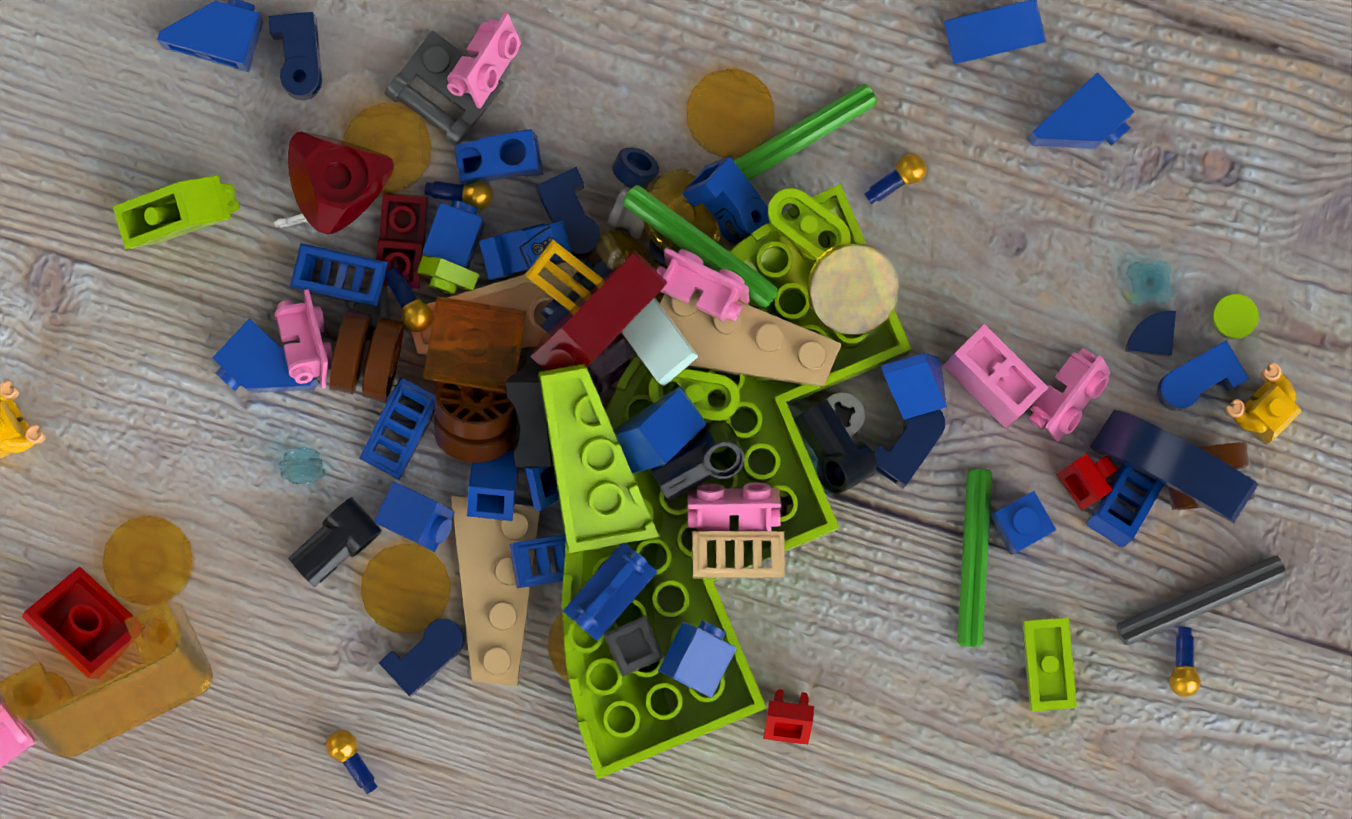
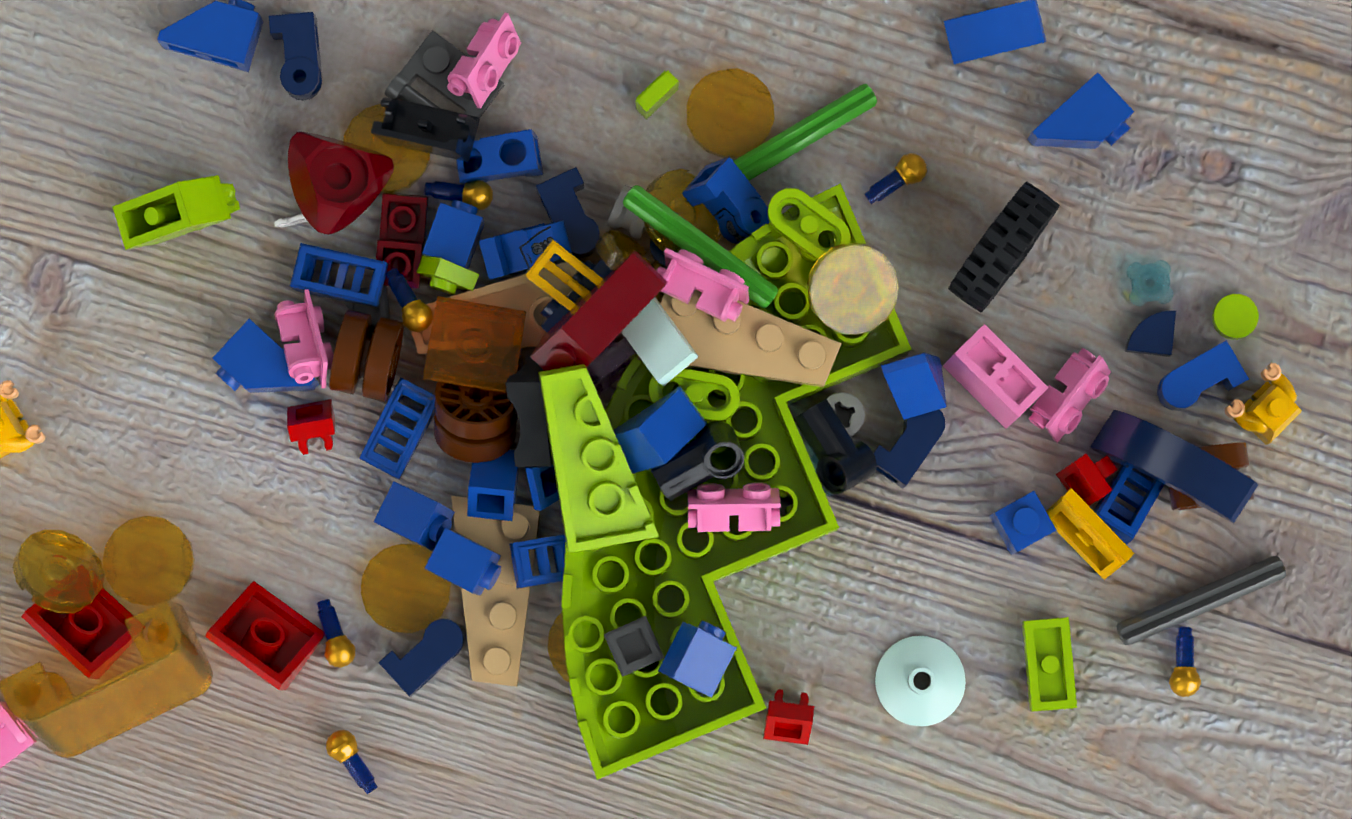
(58, 571): none -> clear yellow tile
(266, 636): none -> red slope
(301, 465): clear light blue plate -> none
(311, 421): none -> red tile
(338, 649): none -> piece
(343, 535): black piece -> none
(427, 129): none -> black hinge
(464, 562): none -> blue brick
(610, 591): blue hinge -> none
(635, 167): dark blue tile -> none
(656, 94): none -> lime tile
(699, 554): tan slope -> none
(896, 685): none -> light aqua dish
(974, 557): bright green axle -> none
(1003, 246): none -> black wheel
(1088, 534): none -> yellow tile

